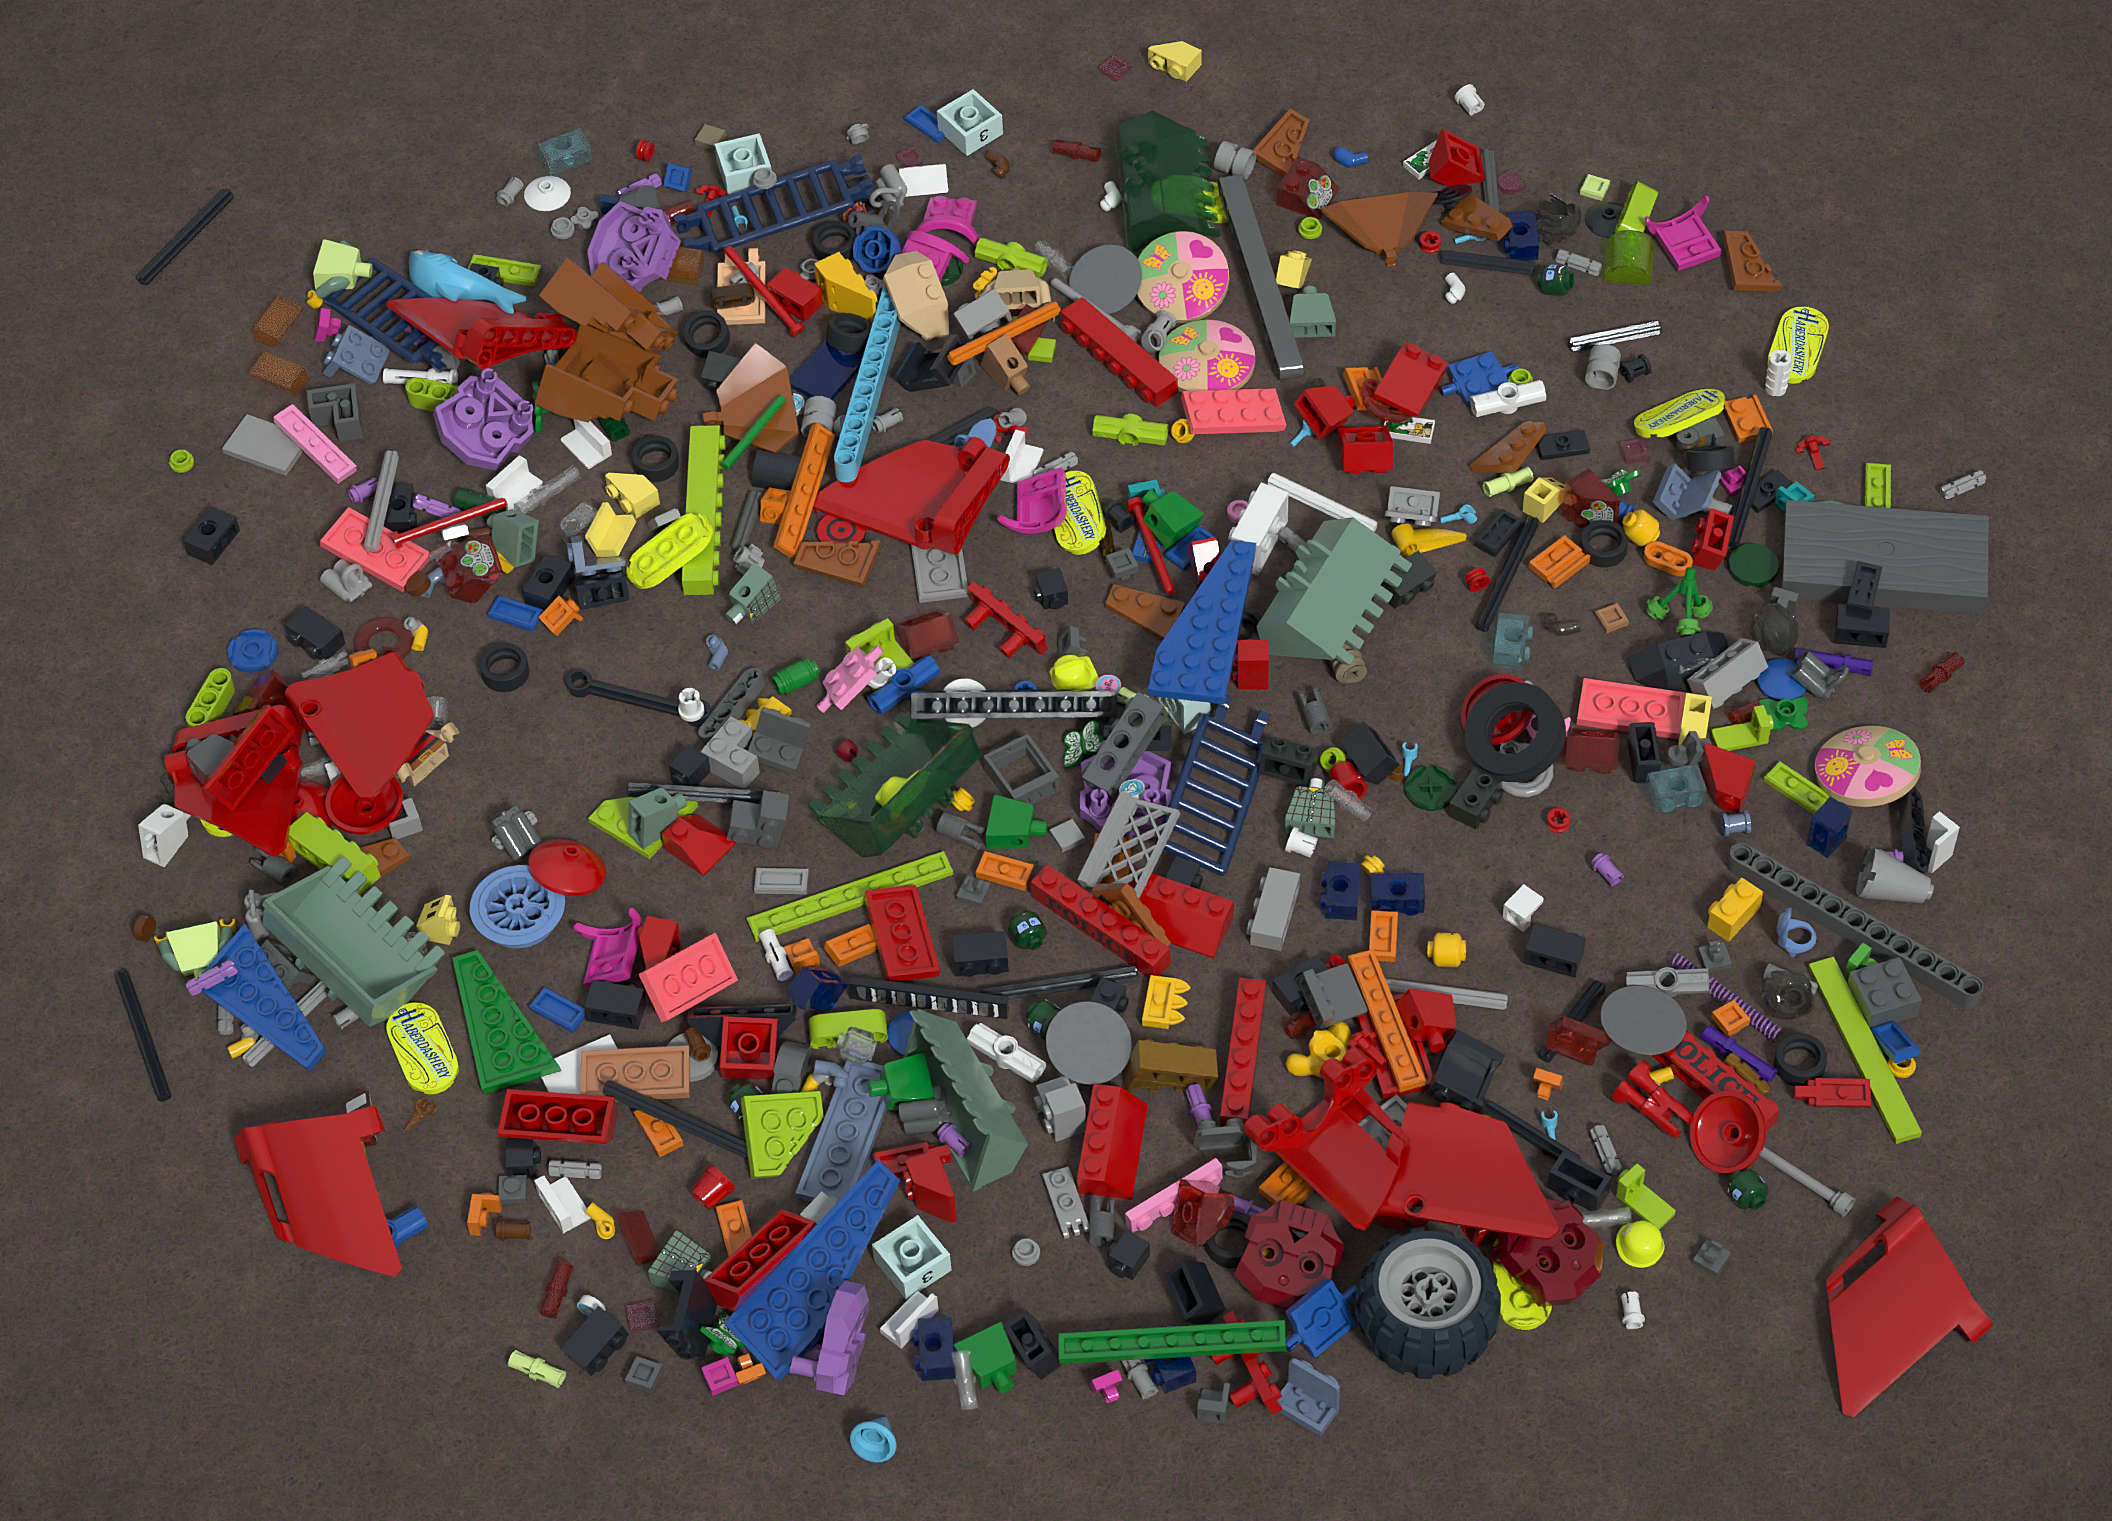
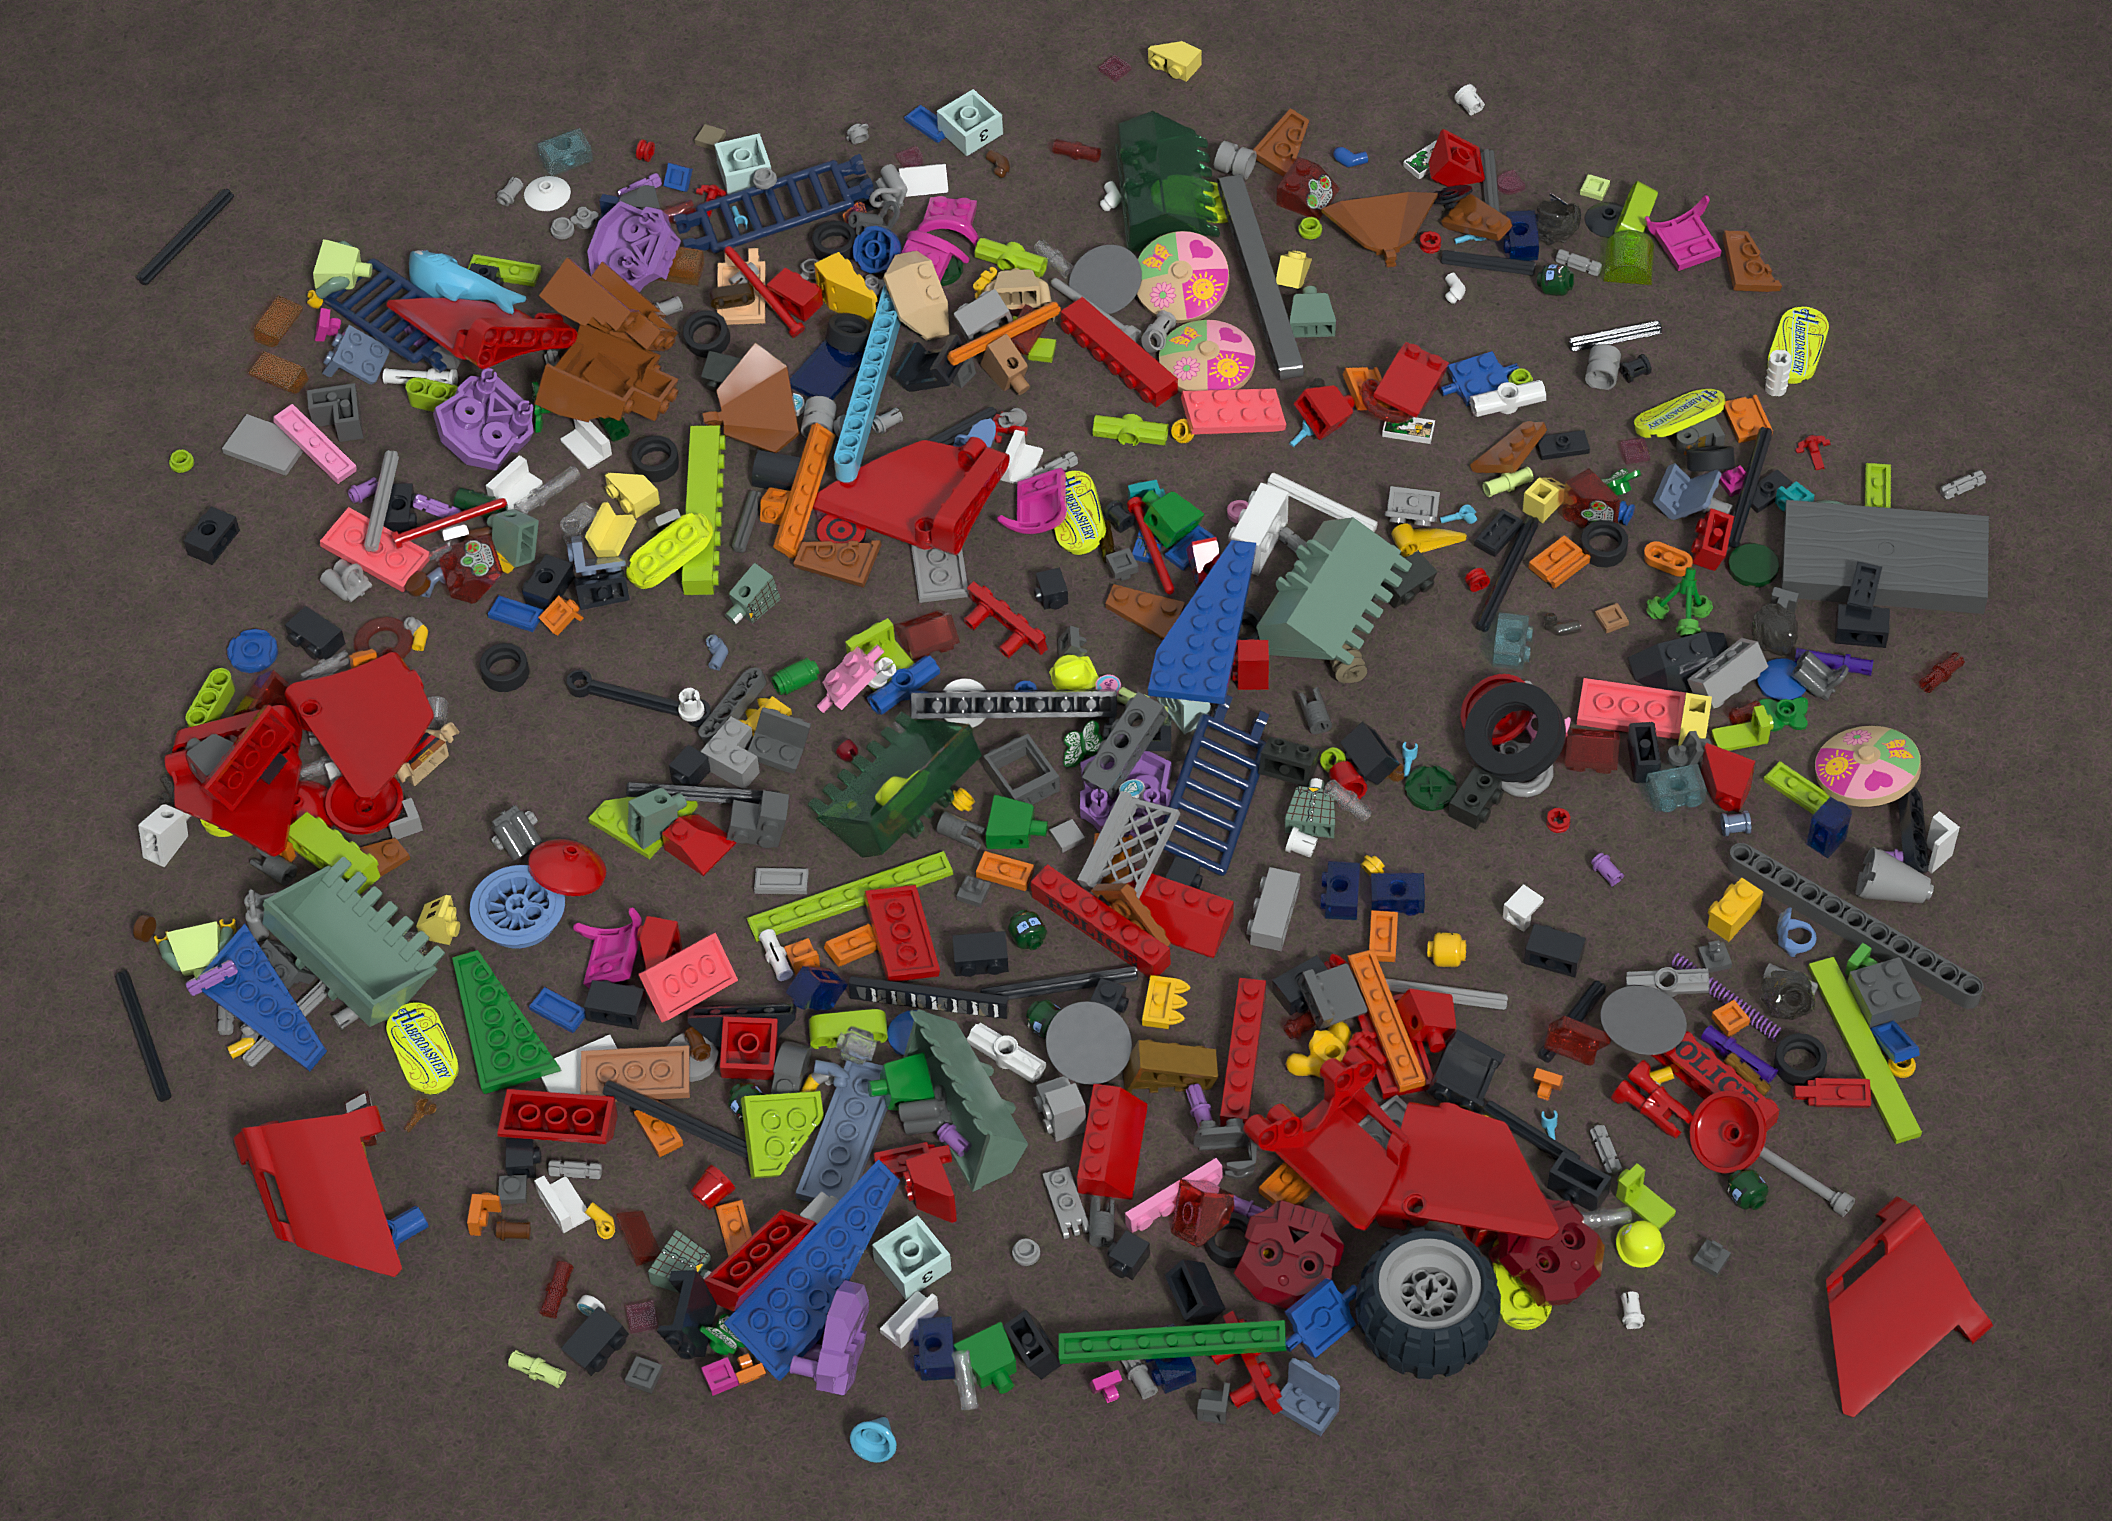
(746, 557): light grey gear -> none
(753, 432): green bar -> none
(1365, 449): red slope -> none
(1641, 527): yellow head -> none

